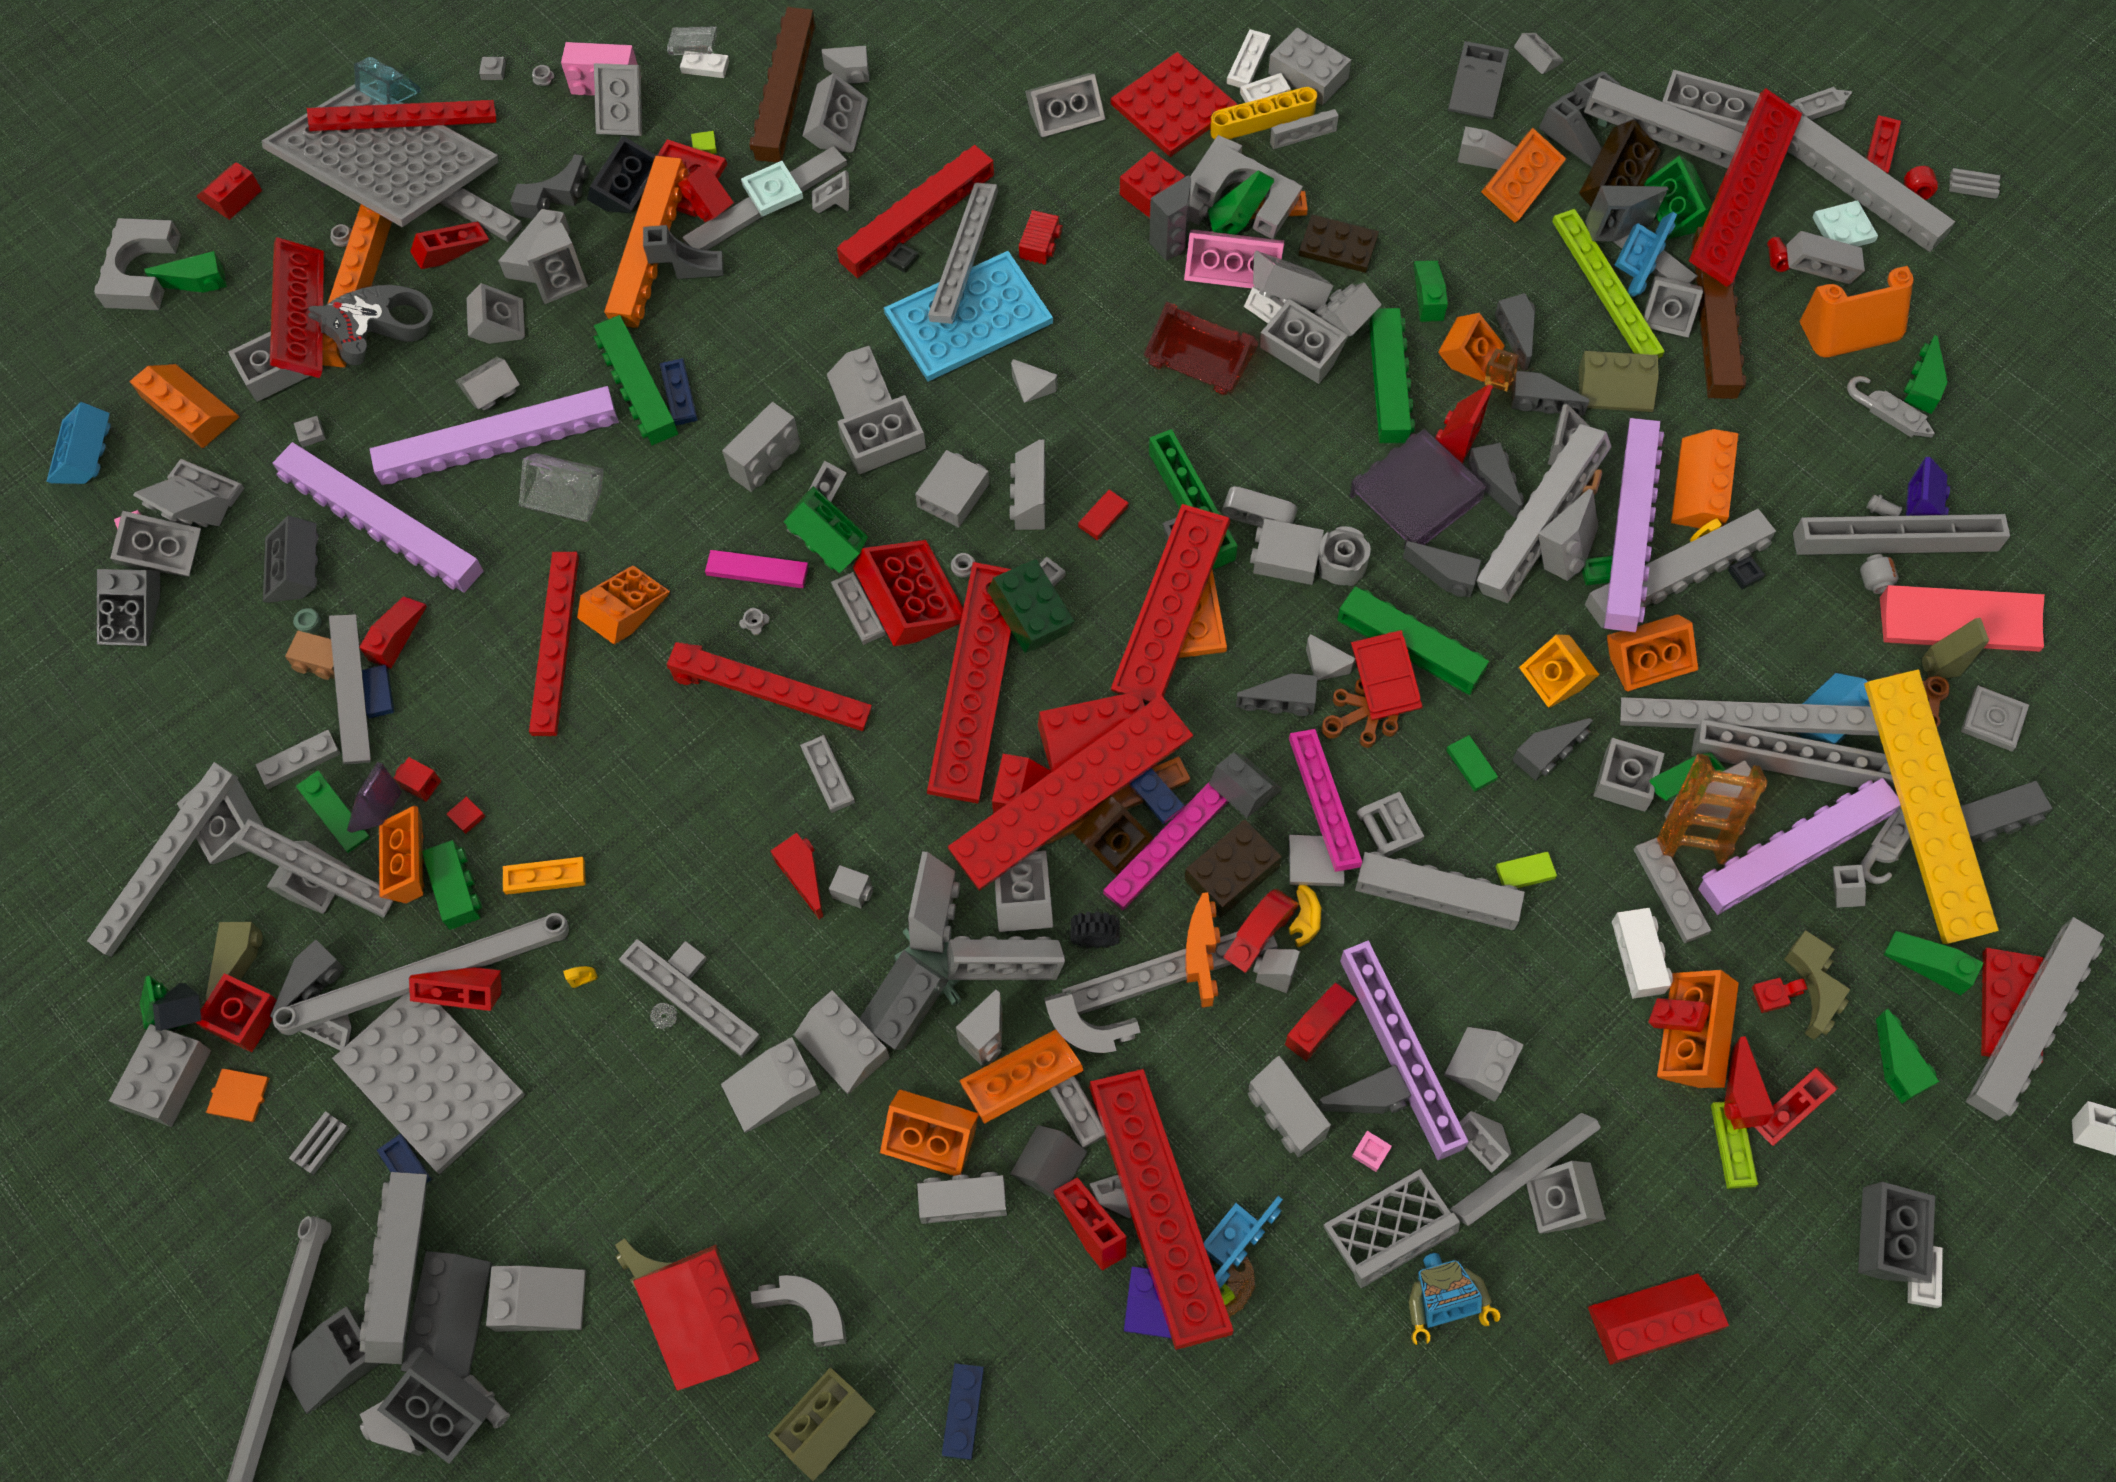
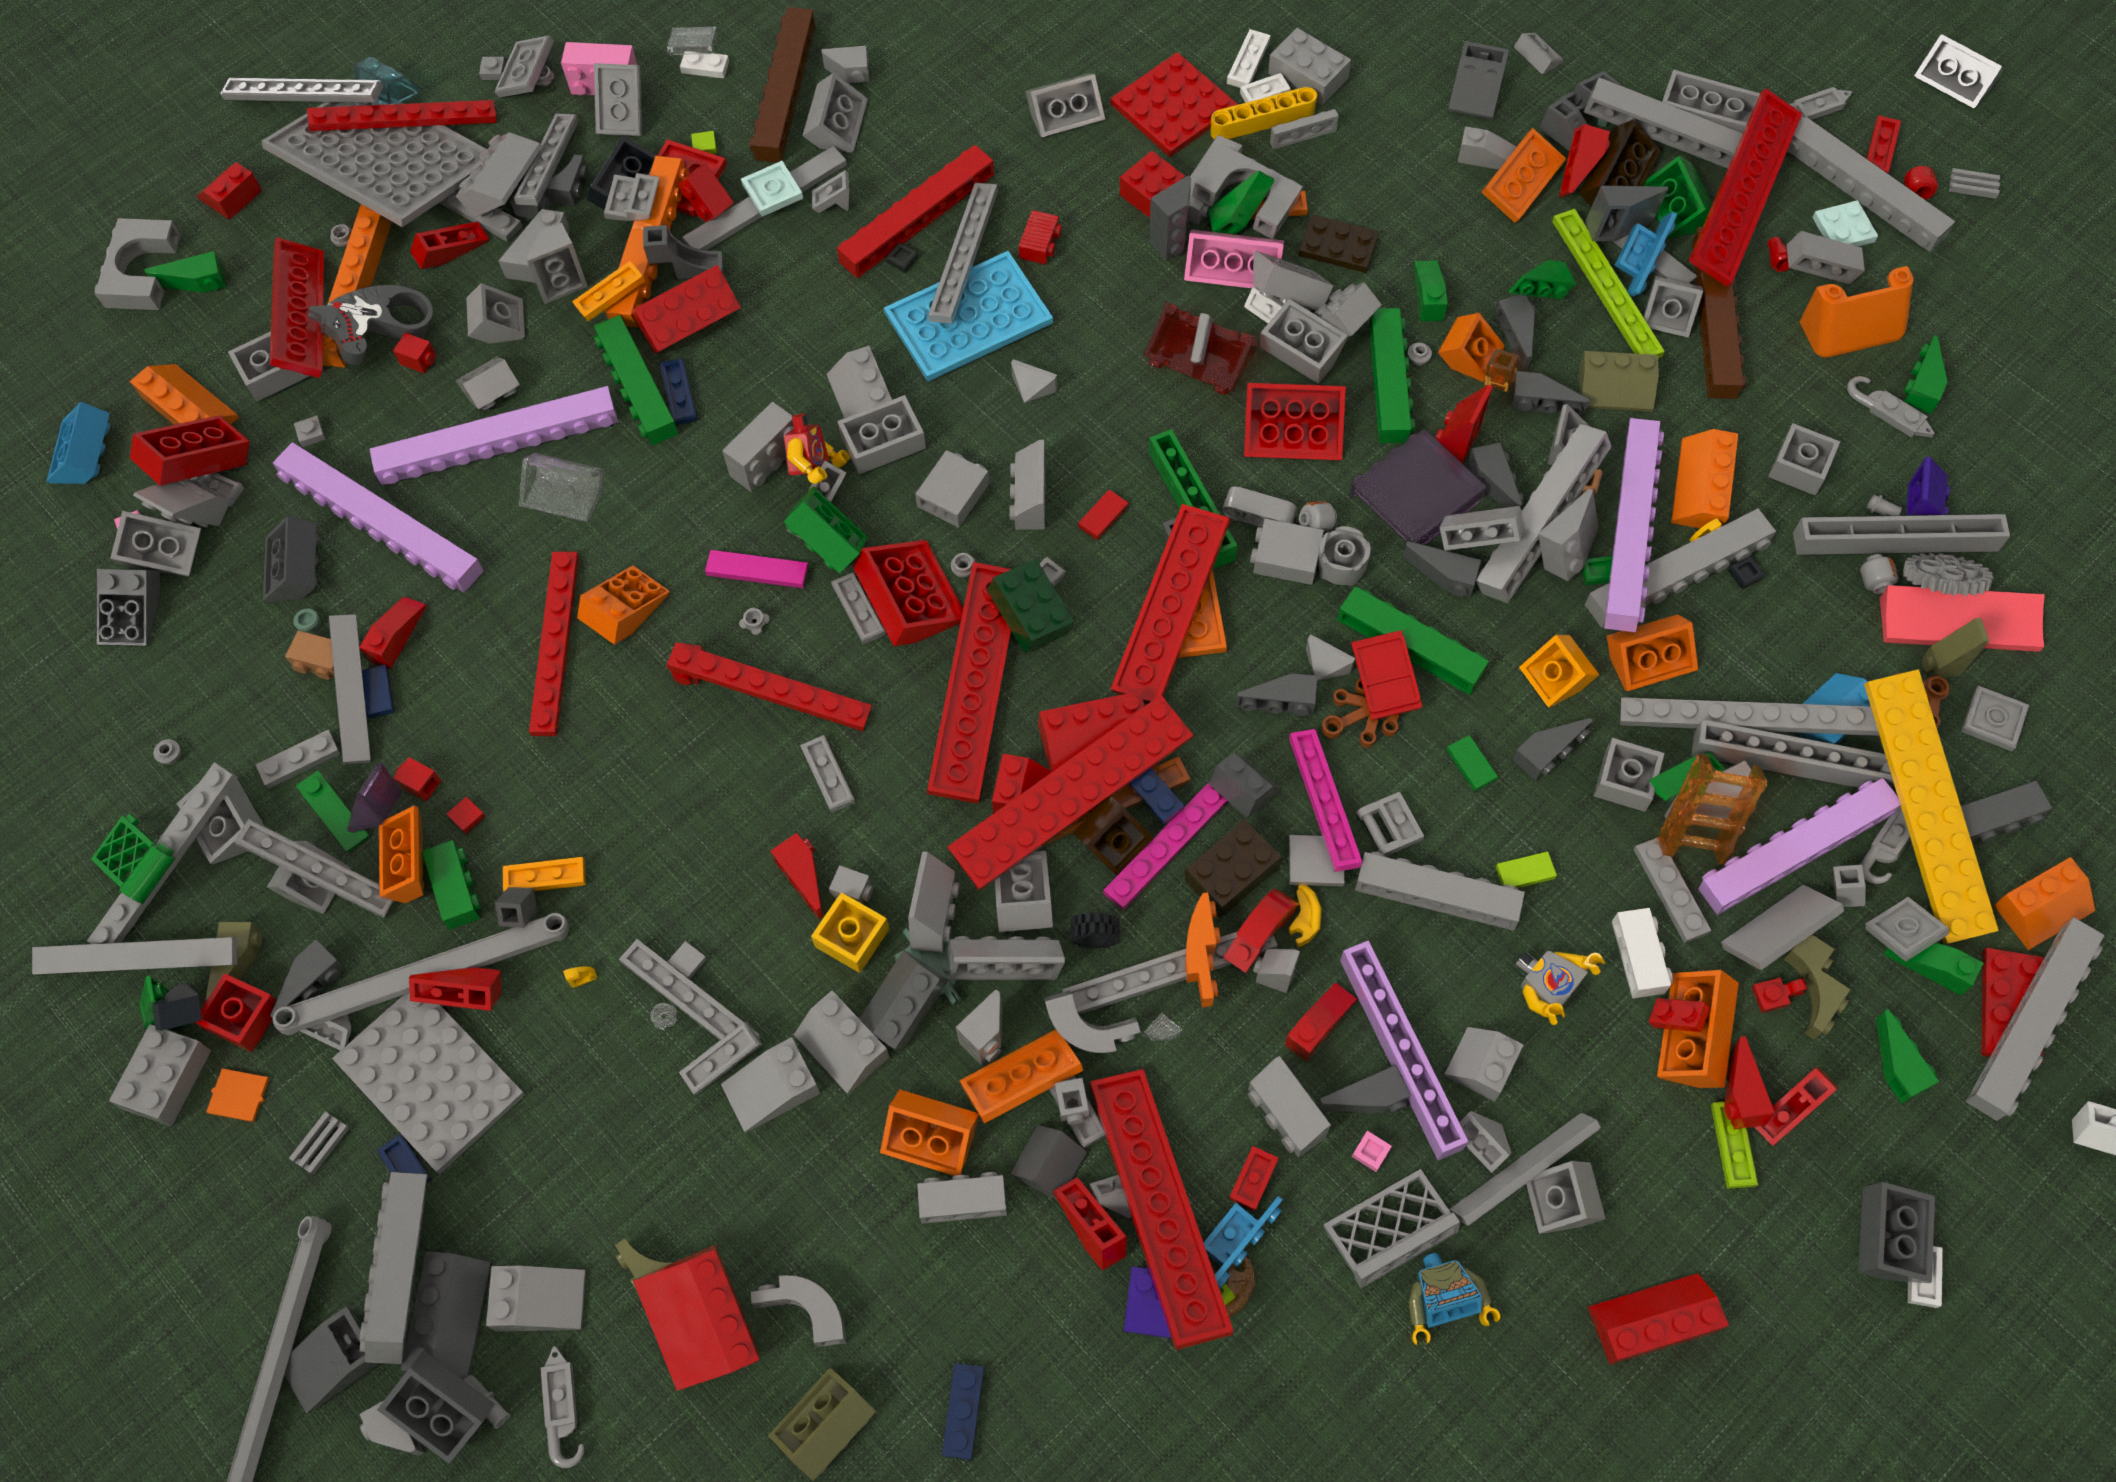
(134, 955): none -> light grey tile
(145, 870): none -> green piece
(171, 756): none -> light grey plate
(189, 449): none -> red brick
(302, 90): none -> light grey tile
(414, 353): none -> red brick
(497, 173): none -> light grey slope
(516, 907): none -> dark grey brick
(524, 66): none -> light grey tile
(547, 159): none -> light grey tile
(559, 1407): none -> light grey plate
(608, 291): none -> light orange plate
(631, 197): none -> light grey slope
(685, 309): none -> red brick
(720, 1058): none -> light grey tile
(808, 450): none -> torso
(850, 932): none -> yellow brick
(1072, 1091): none -> light grey brick
(1162, 1029): none -> clear tile
(1201, 339): none -> light grey tile
(1253, 1178): none -> red plate
(1294, 421): none -> red slope
(1318, 515): none -> light grey head
(1416, 358): none -> light grey plate
(1482, 528): none -> light grey brick
(1547, 280): none -> green slope
(1554, 980): none -> torso
(1586, 150): none -> red slope
(1782, 927): none -> light grey tile
(1804, 459): none -> light grey brick
(1907, 929): none -> light grey tile
(1947, 574): none -> light grey gear
(1959, 71): none -> slope
(2047, 902): none -> orange slope

